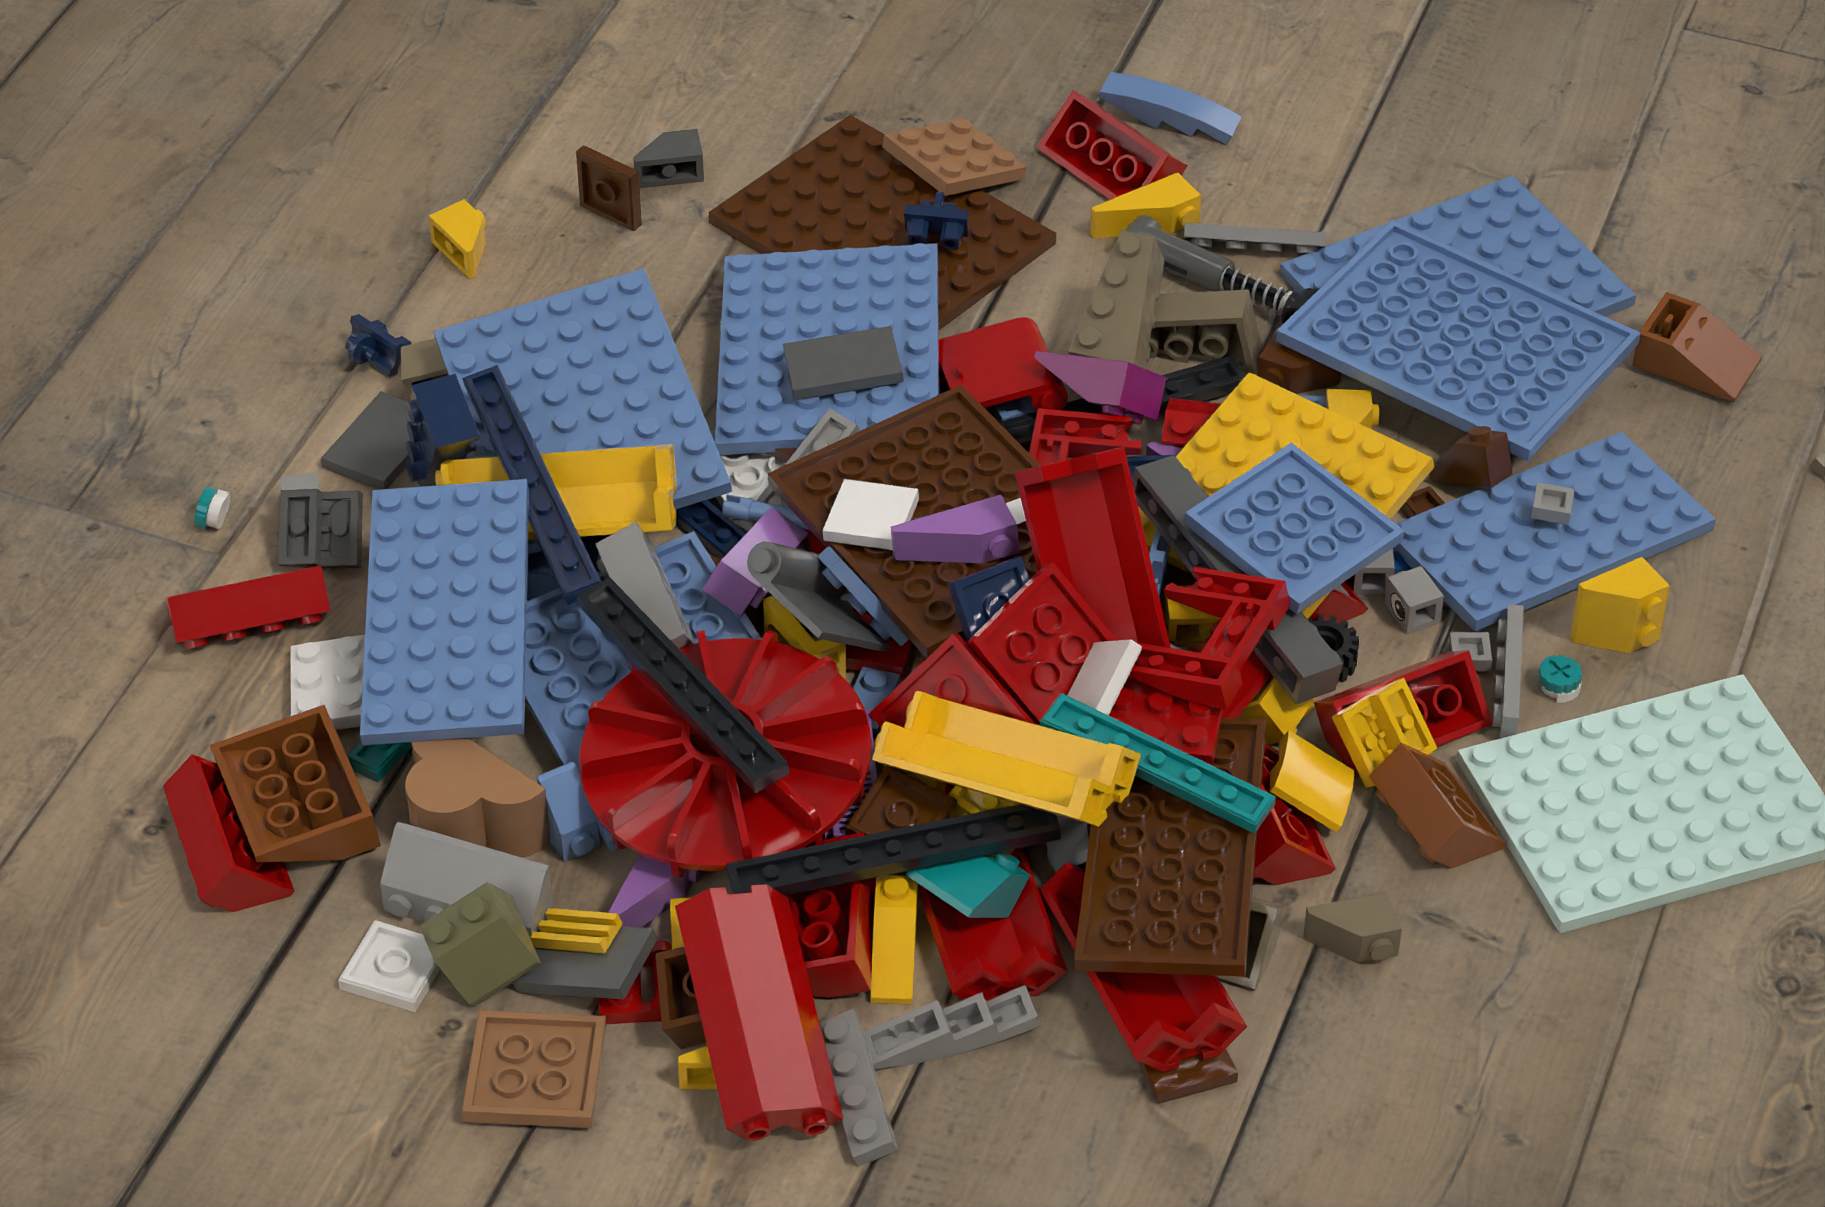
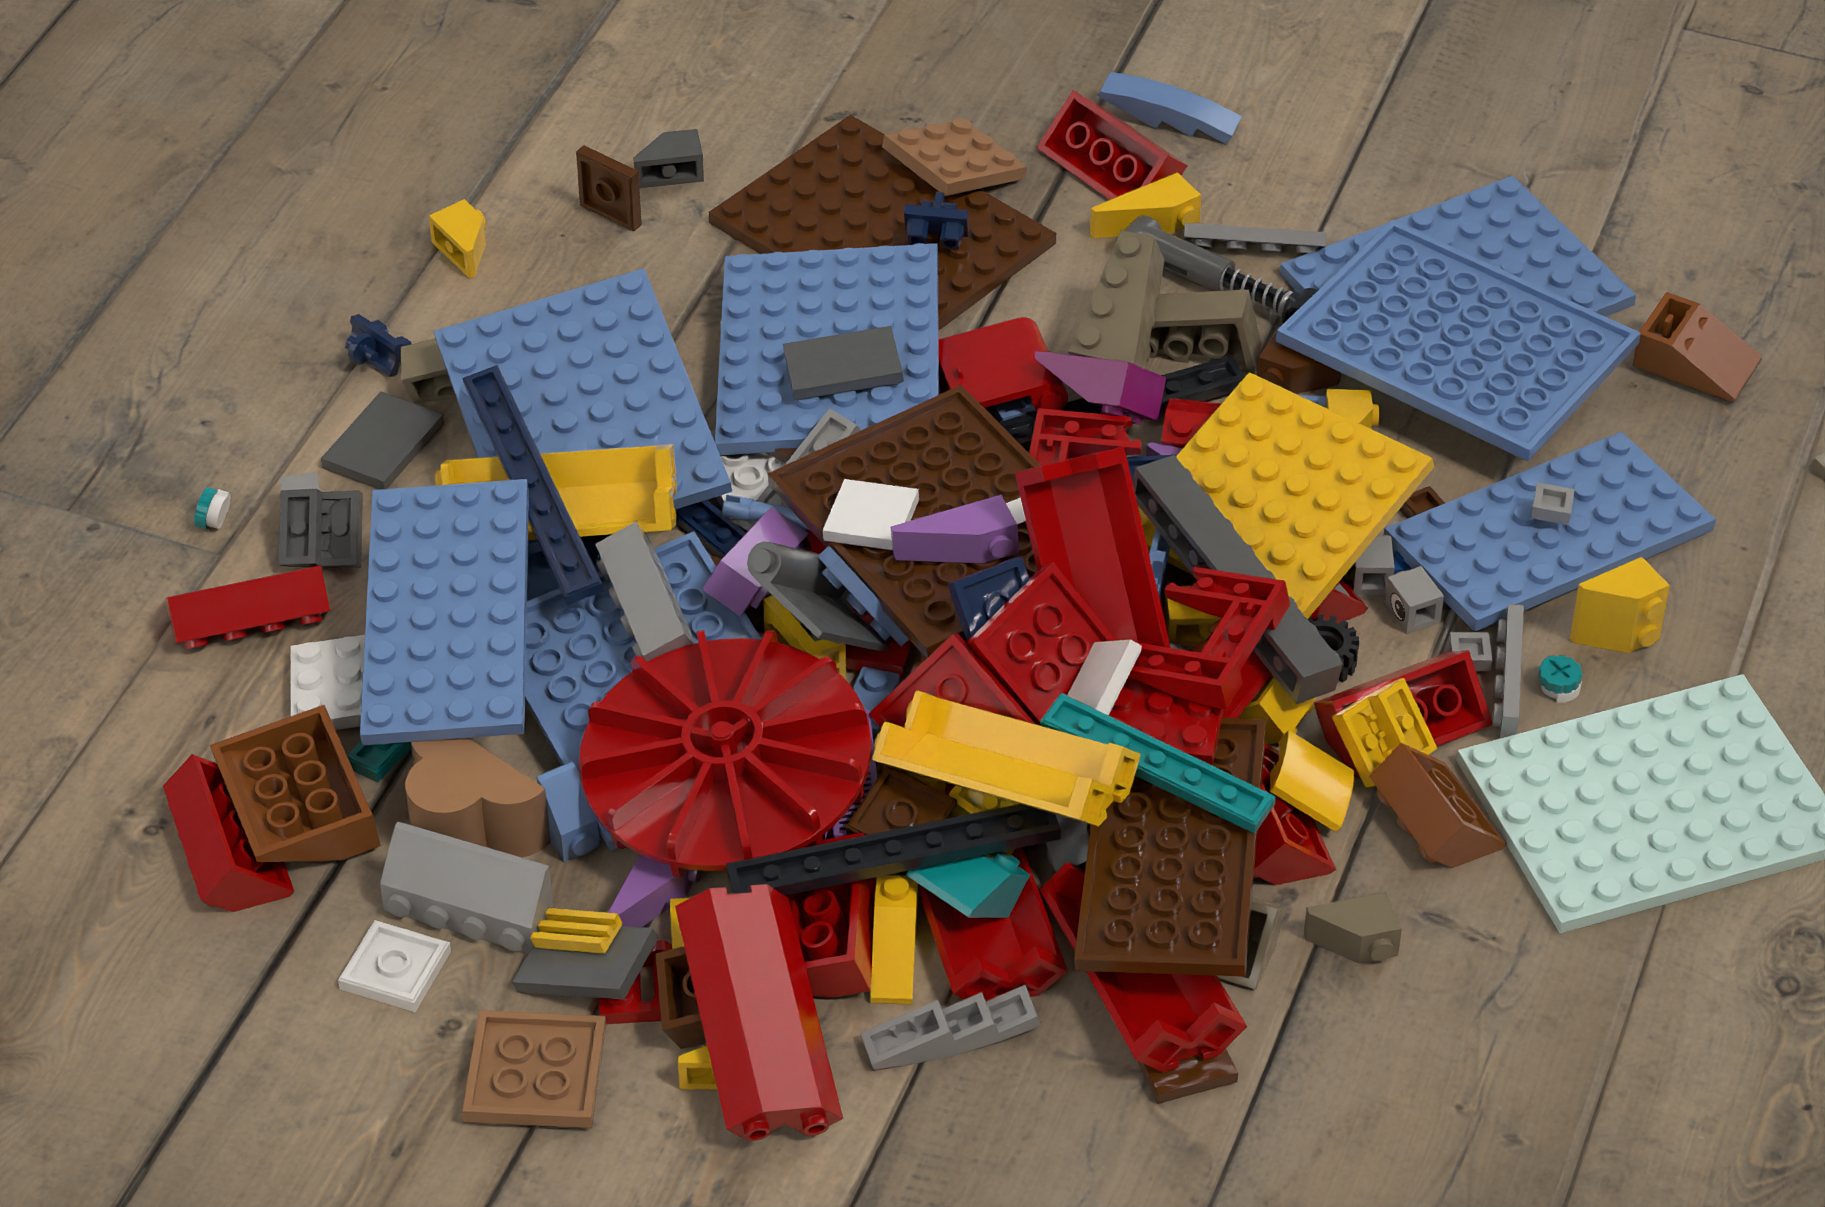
(438, 428): dark blue wedge -> none
(481, 943): olive slope -> none
(683, 685): black plate -> none
(857, 1089): light grey plate -> none
(1294, 526): medium blue plate -> none
(1476, 459): reddish brown slope -> none

